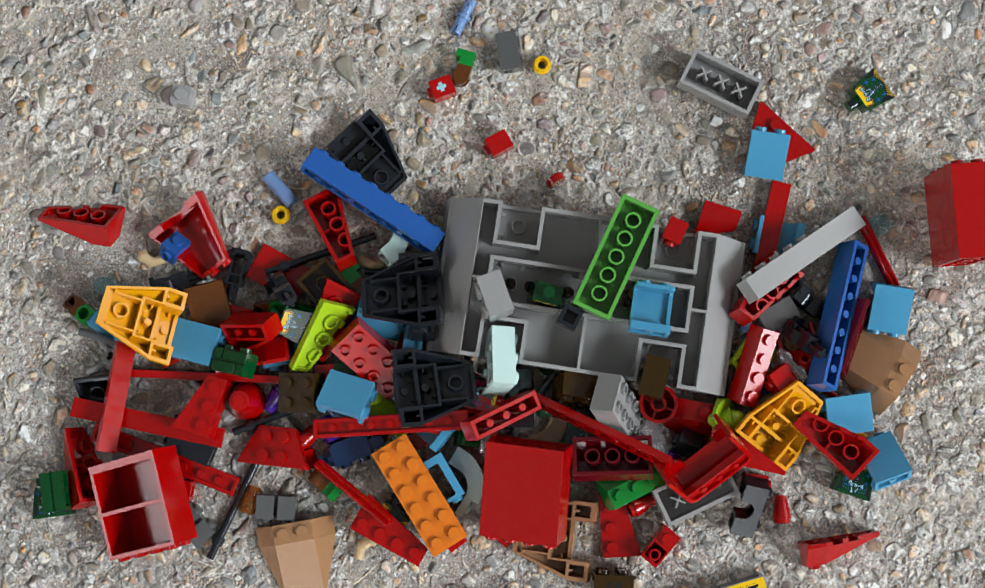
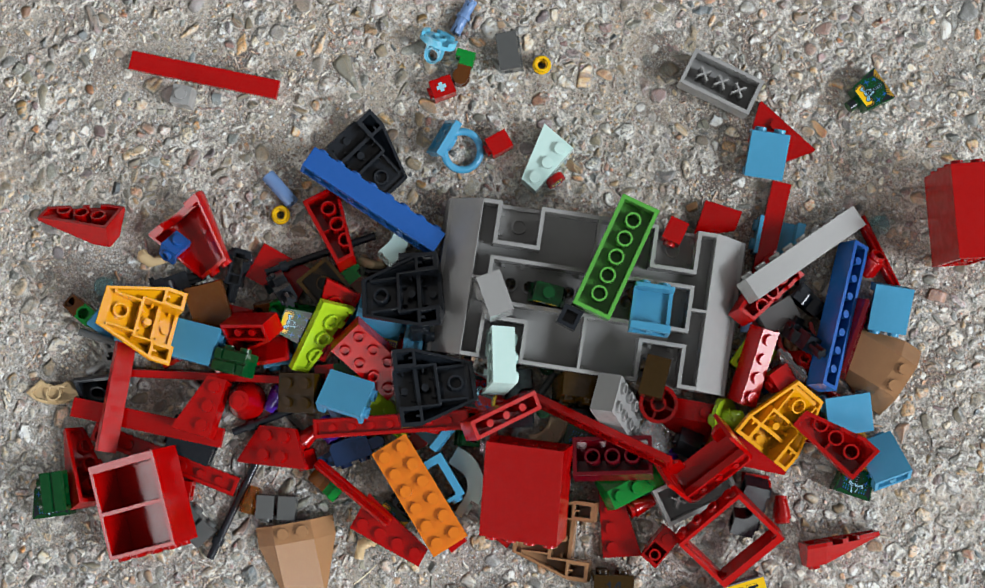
(53, 394): none -> tan tile
(204, 75): none -> red tile
(438, 41): none -> medium azure tile
(446, 140): none -> dark azure tile
(545, 159): none -> light aqua wedge
(743, 560): none -> red window
(873, 264): none -> red brick

